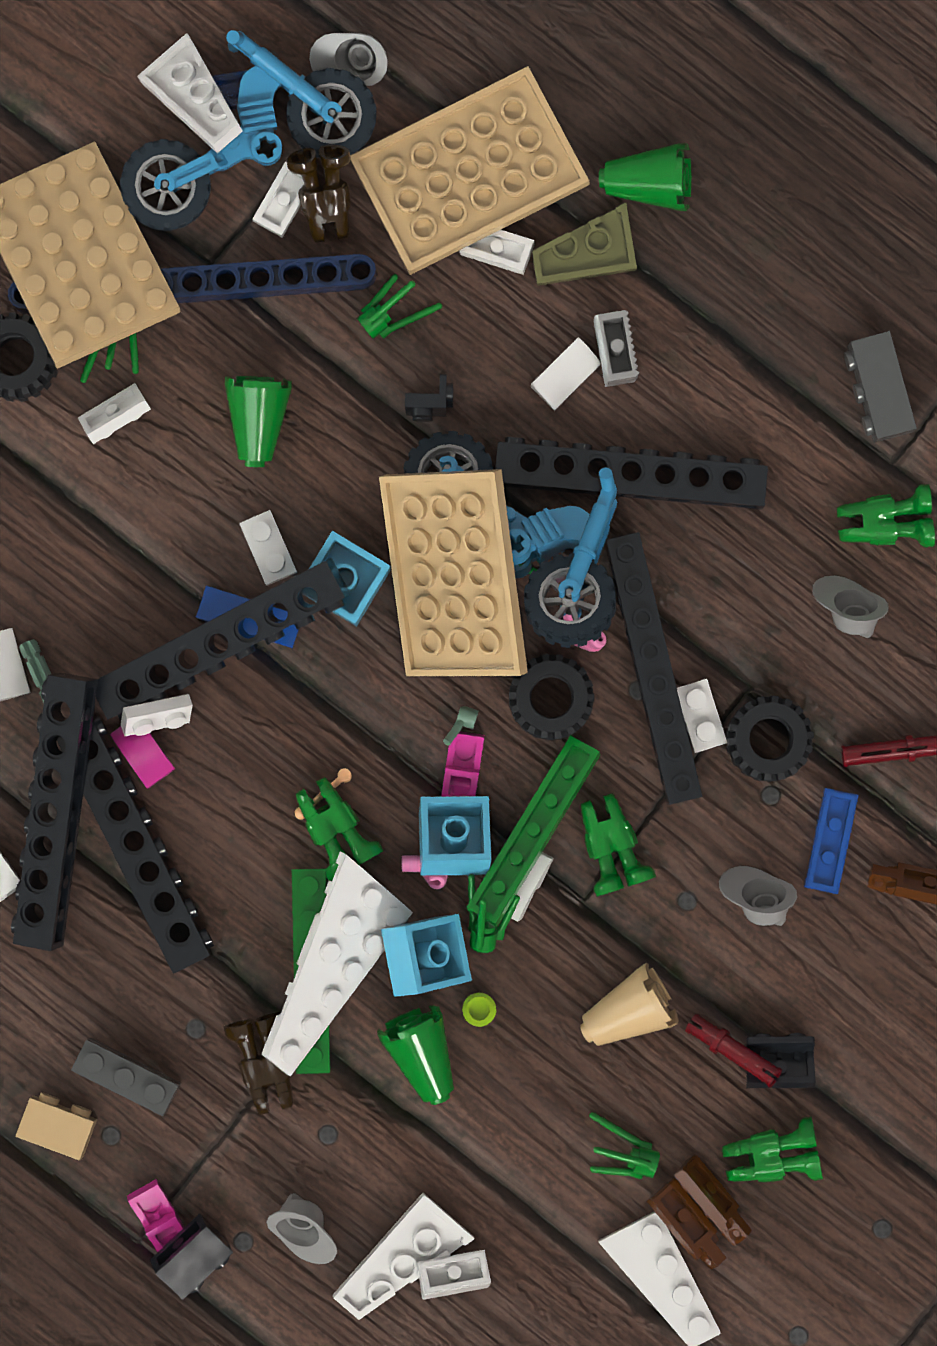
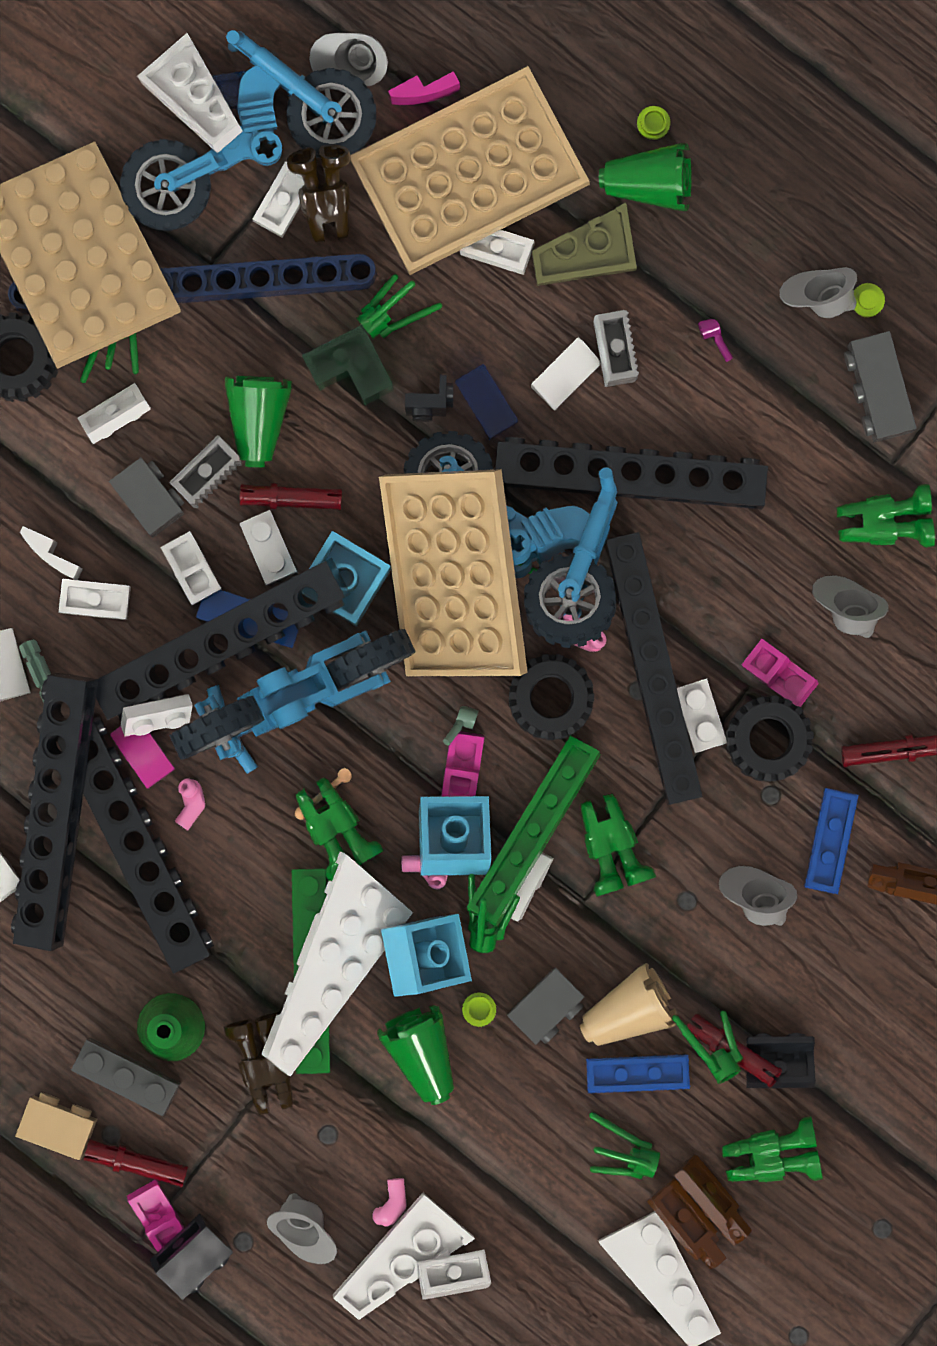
(44, 548): none -> white slope
(94, 599): none -> white plate
(136, 1163): none -> dark red pin
(147, 497): none -> dark grey brick
(182, 1018): none -> green cone
(191, 568): none -> white slope
(193, 802): none -> bright pink arm
(206, 471): none -> light grey brick
(290, 497): none -> dark red pin
(291, 695): none -> piece
(352, 357): none -> clear green brick
(395, 1206): none -> bright pink arm
(413, 91): none -> dark pink slope
(486, 401): none -> clear blue plate
(546, 1006): none -> dark grey brick
(637, 1073): none -> blue tile
(653, 122): none -> lime plate
(711, 328): none -> magenta hand
(720, 1063): none -> green plant
(779, 673): none -> dark pink slope
(823, 291): none -> light grey piece
(869, 300): none -> lime plate

